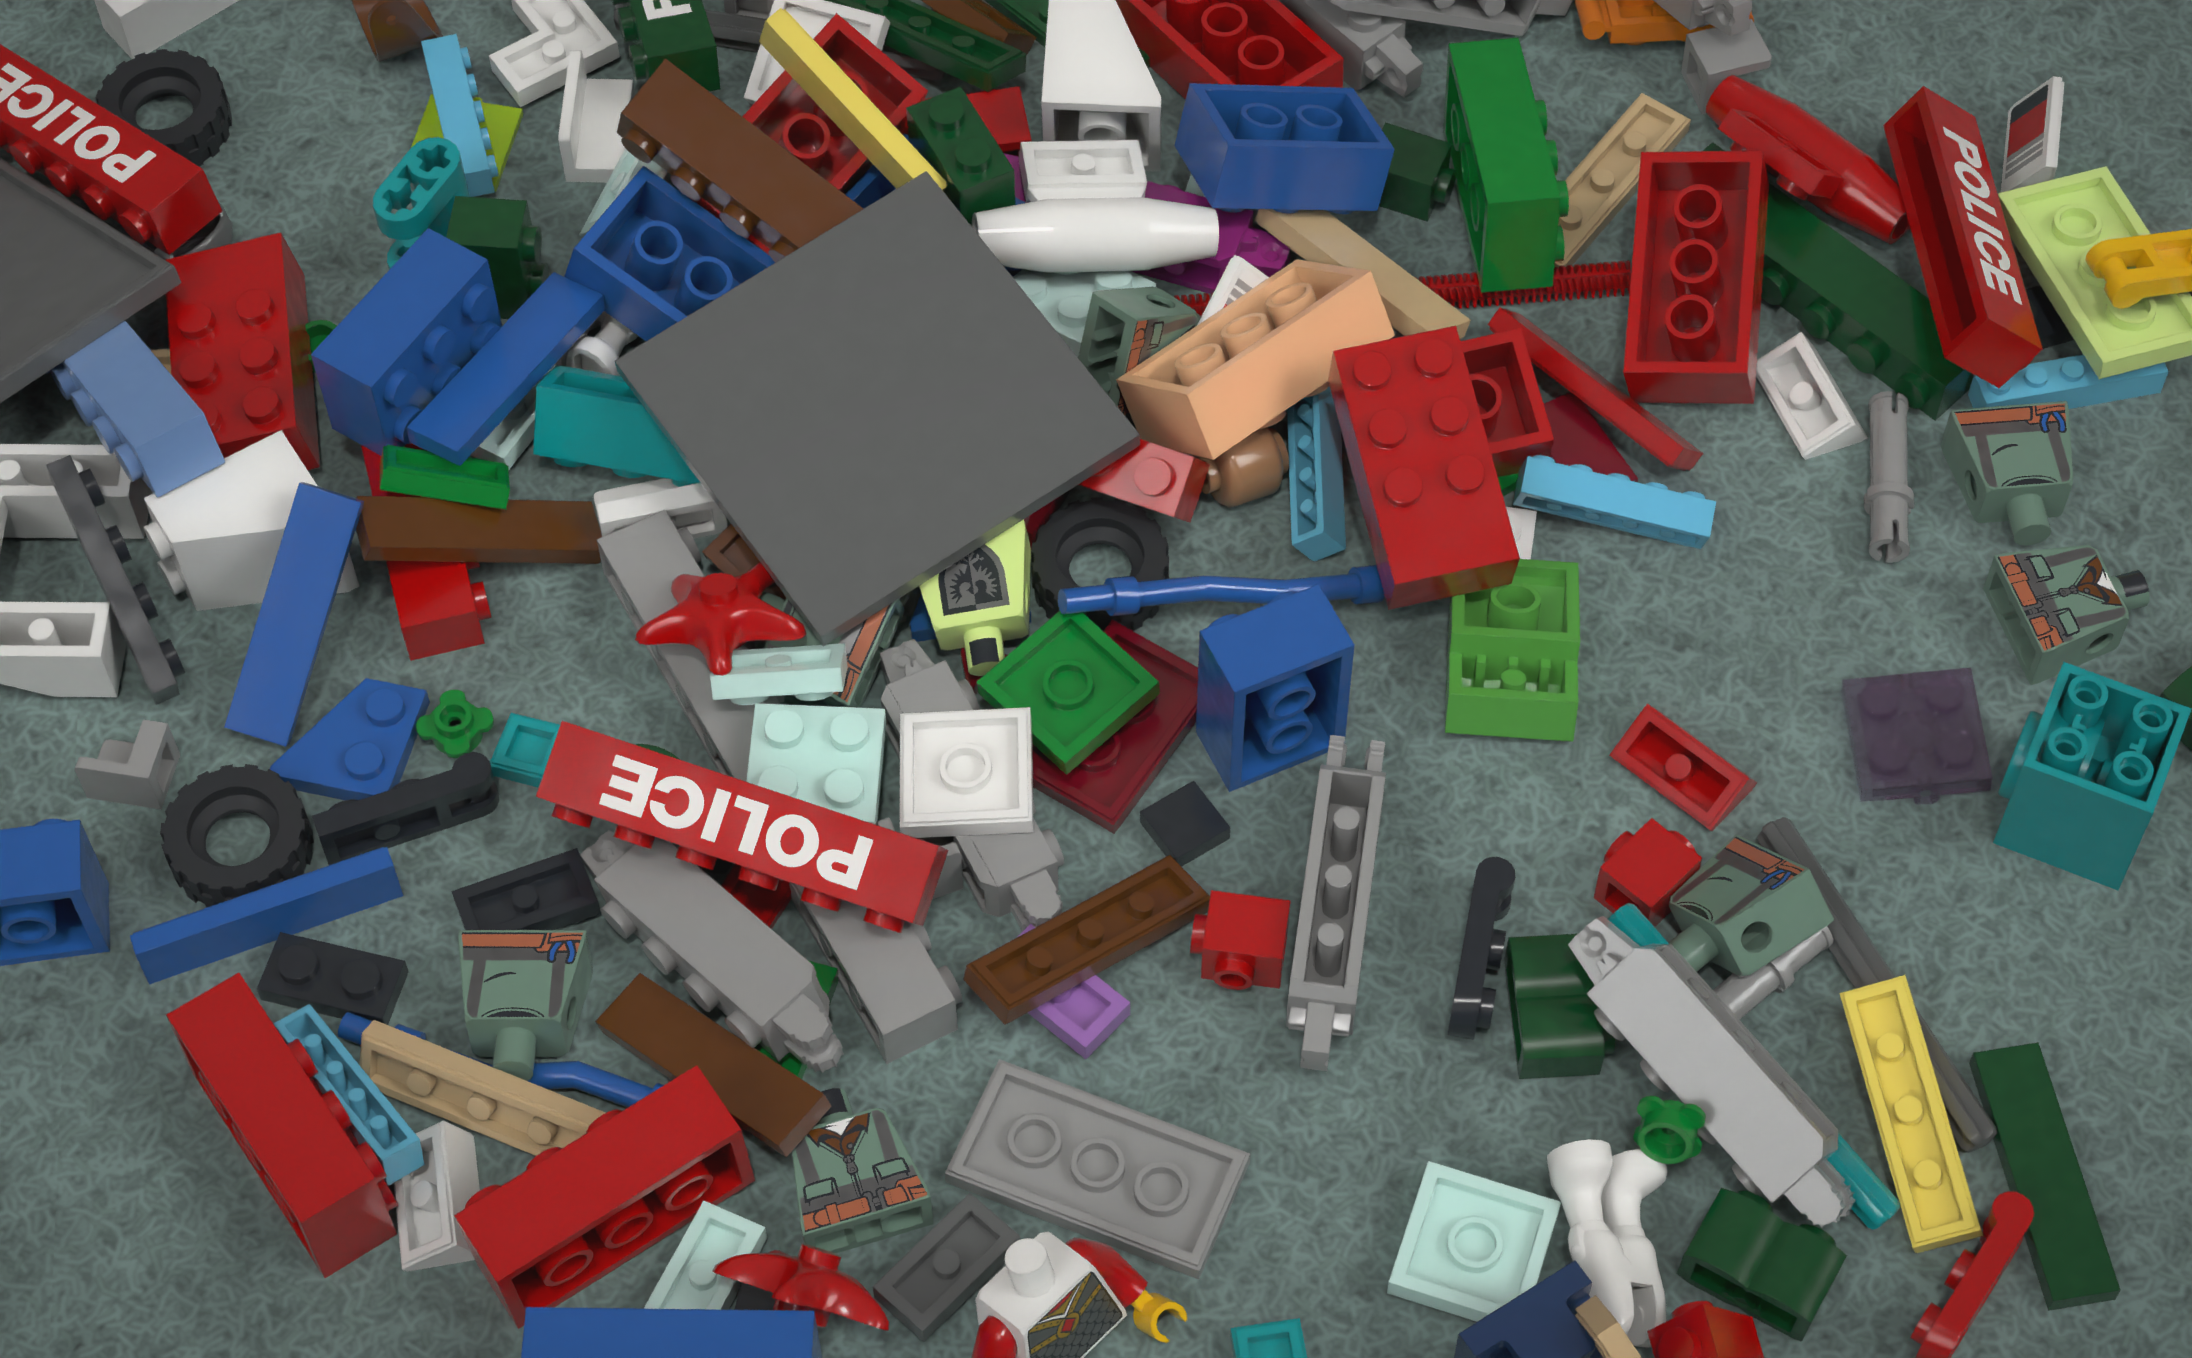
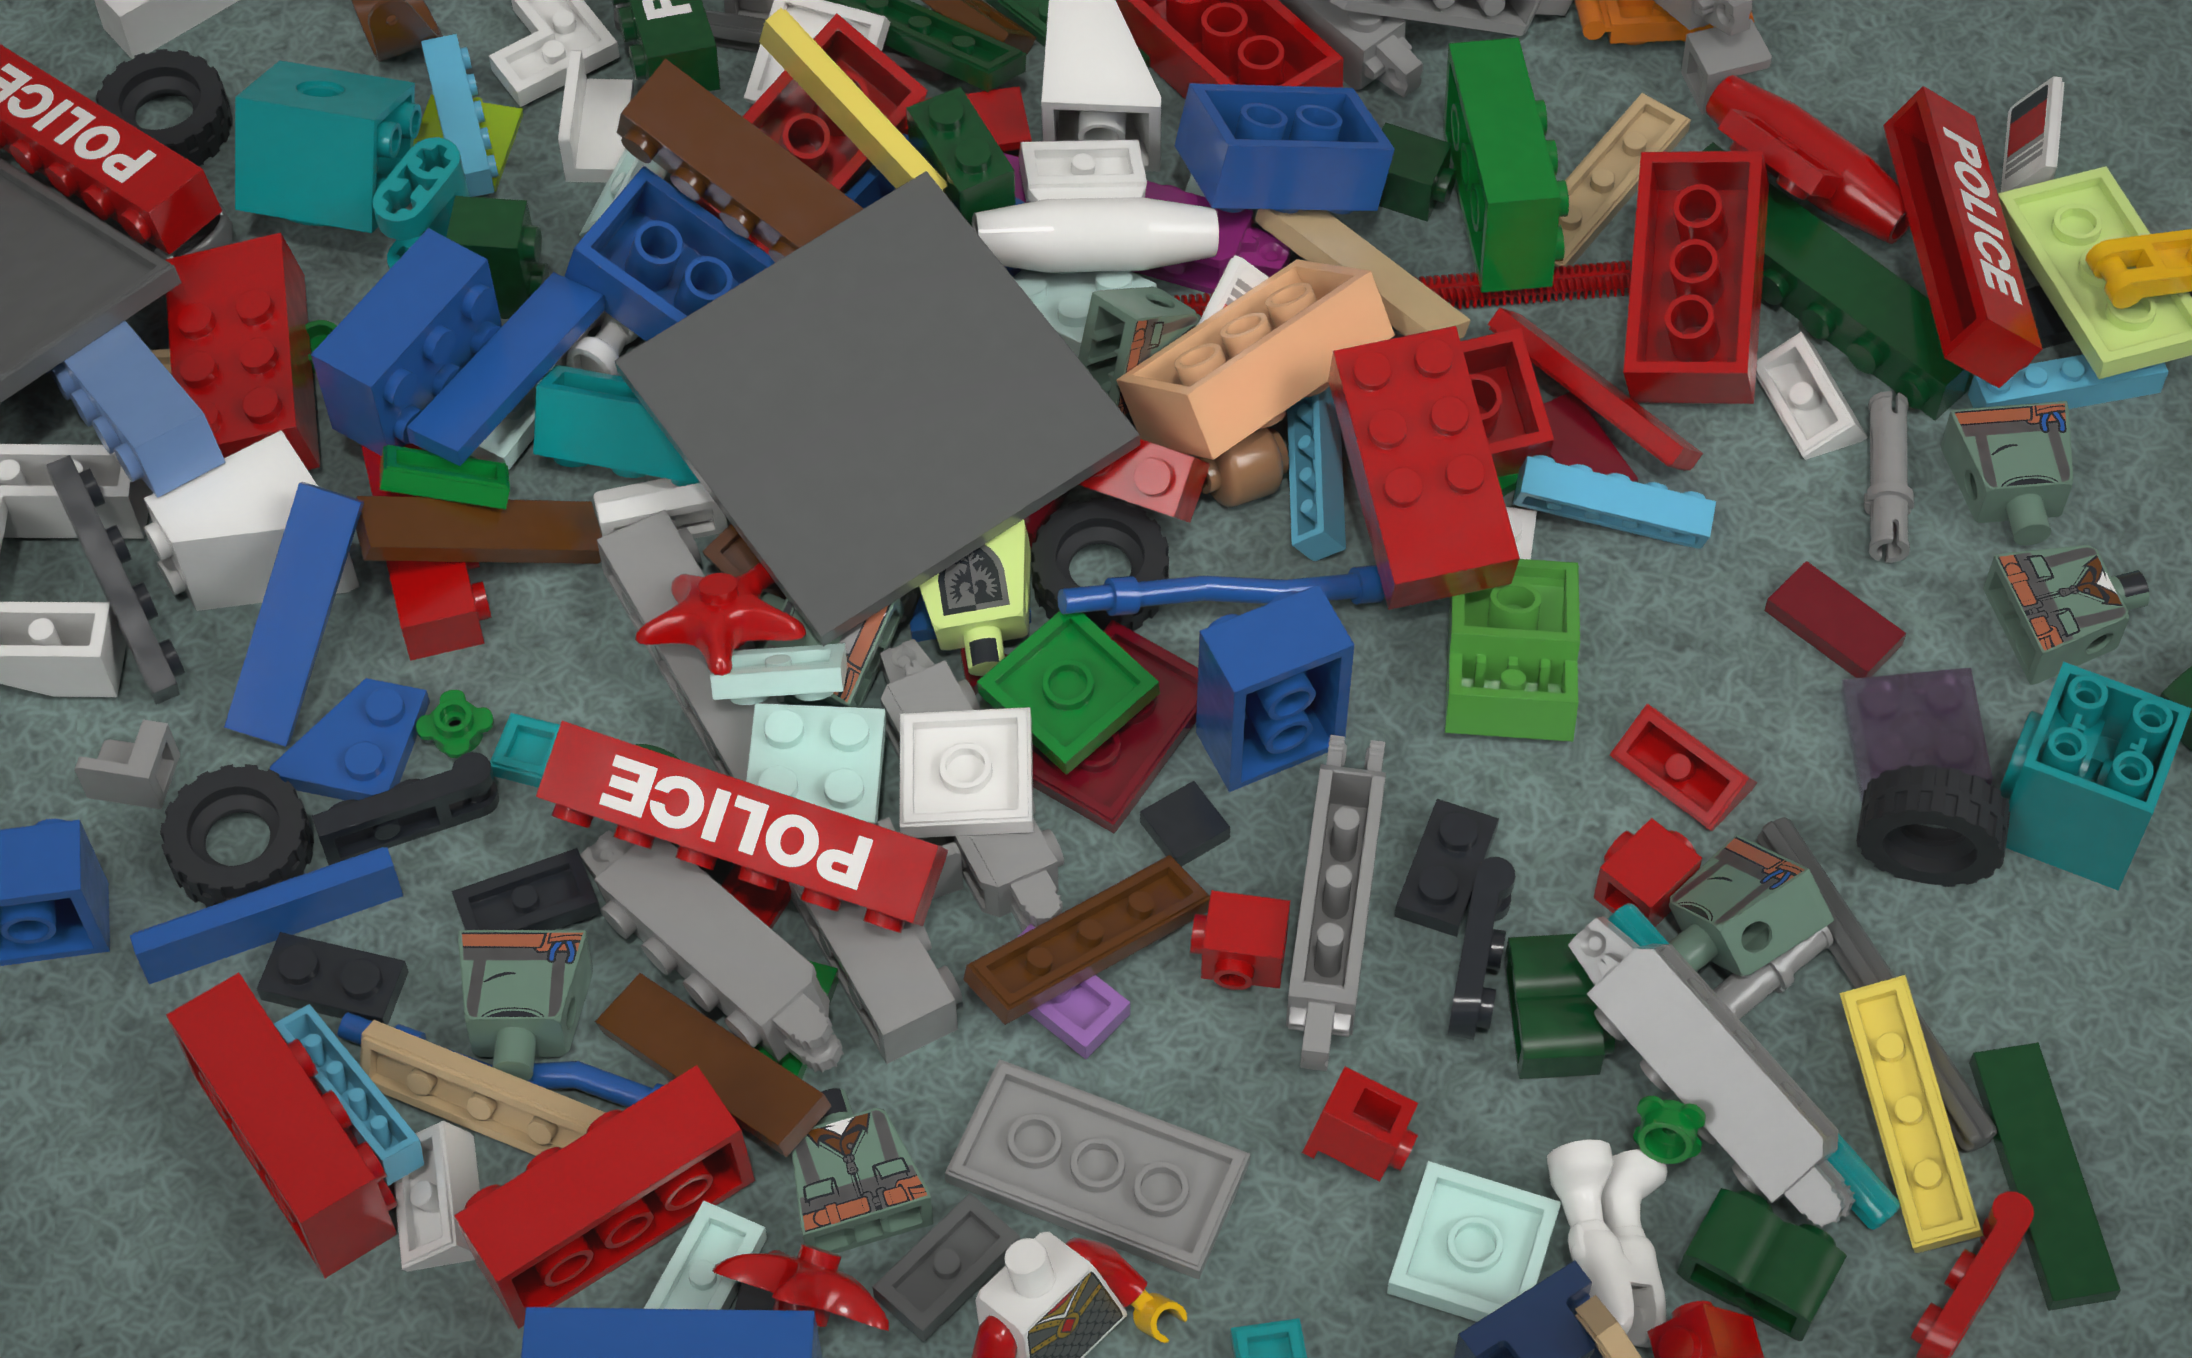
(320, 143): none -> teal brick
(1364, 1126): none -> red brick
(1445, 867): none -> black plate
(1835, 621): none -> dark red tile
(1964, 804): none -> black tyre

